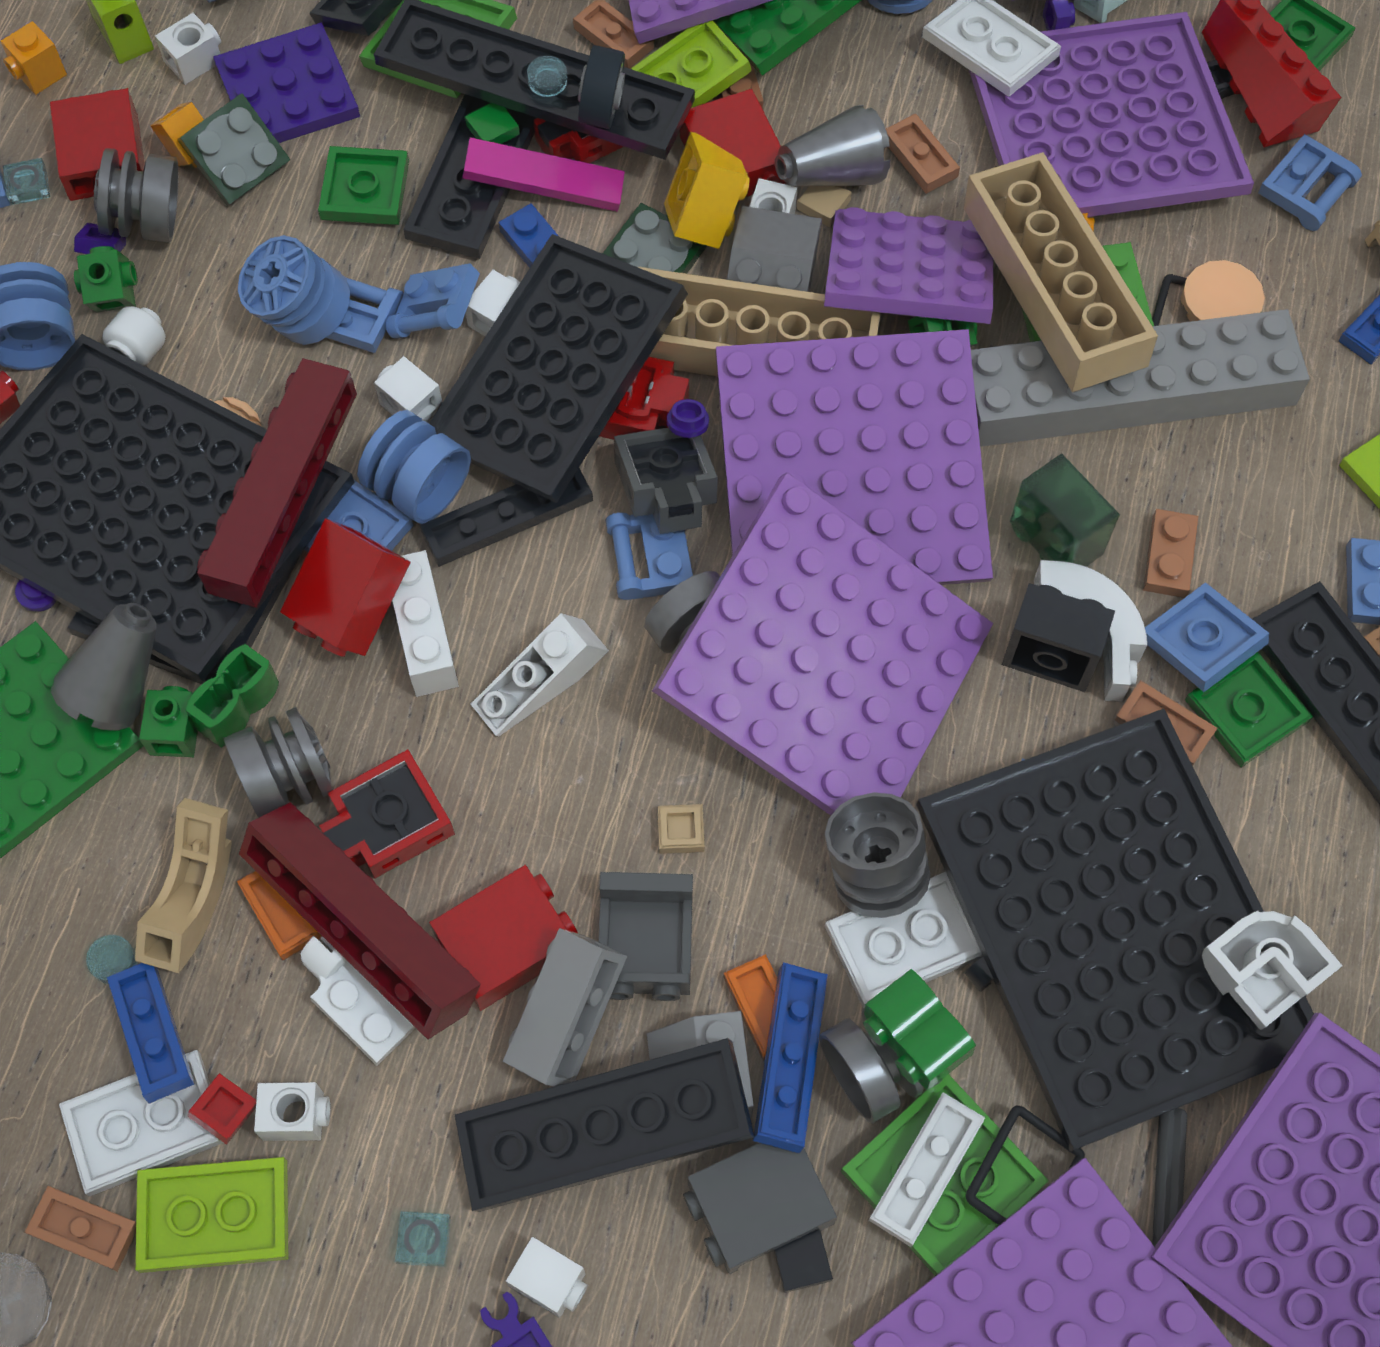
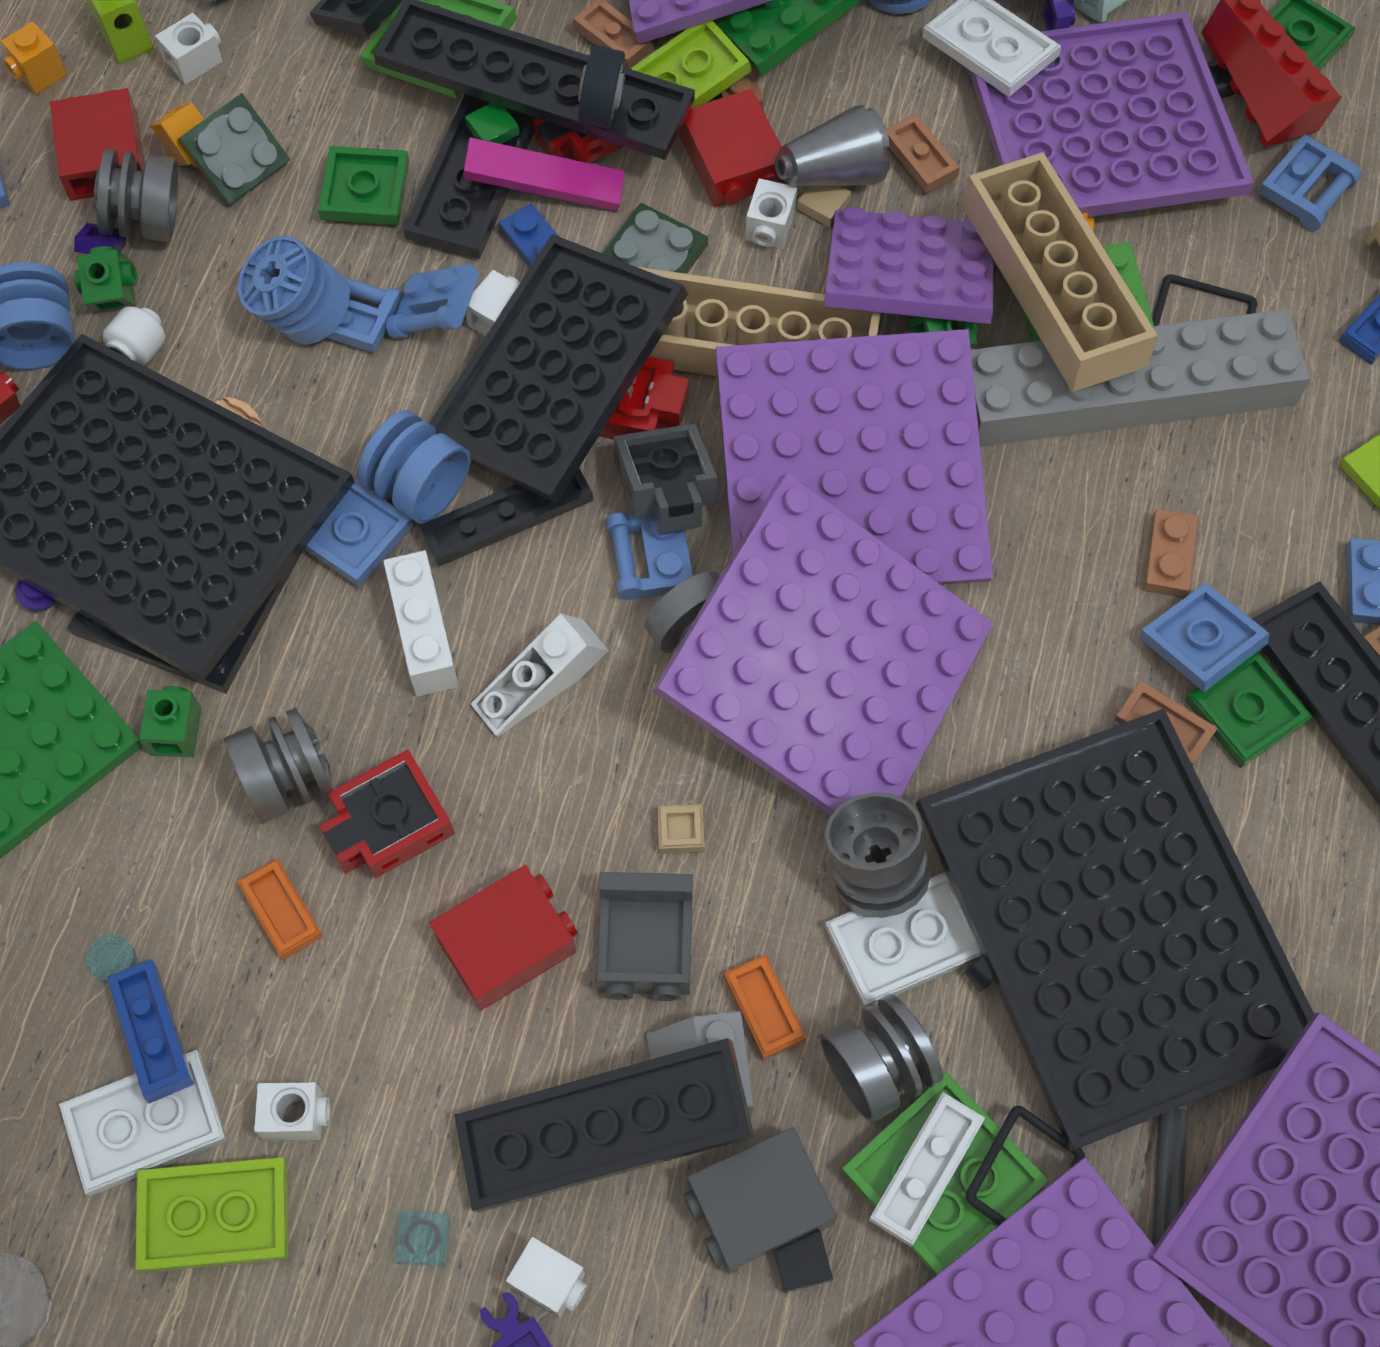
(26, 181): clear light blue tile -> none
(82, 1228): nougat plate -> none
(109, 670): flat silver cone -> none
(192, 888): tan arch -> none
(222, 1108): red plate -> none
(241, 687): green brick -> none
(277, 483): dark red brick -> none
(290, 82): dark purple plate -> none
(344, 589): red brick -> none
(353, 1002): white plate -> none
(359, 920): dark red brick -> none
(408, 388): white brick -> none
(547, 76): clear light blue tile -> none
(564, 1008): light grey brick -> none
(688, 418): dark purple plate -> none
(705, 192): yellow slope -> none
(774, 249): flat silver slope -> none
(790, 1058): blue tile -> none
(918, 1030): green brick -> none
(1058, 637): black brick -> none
(1063, 514): clear green brick -> none
(1127, 632): white arch -> none
(1221, 291): light nougat tile -> none
(1268, 964): white brick -> none

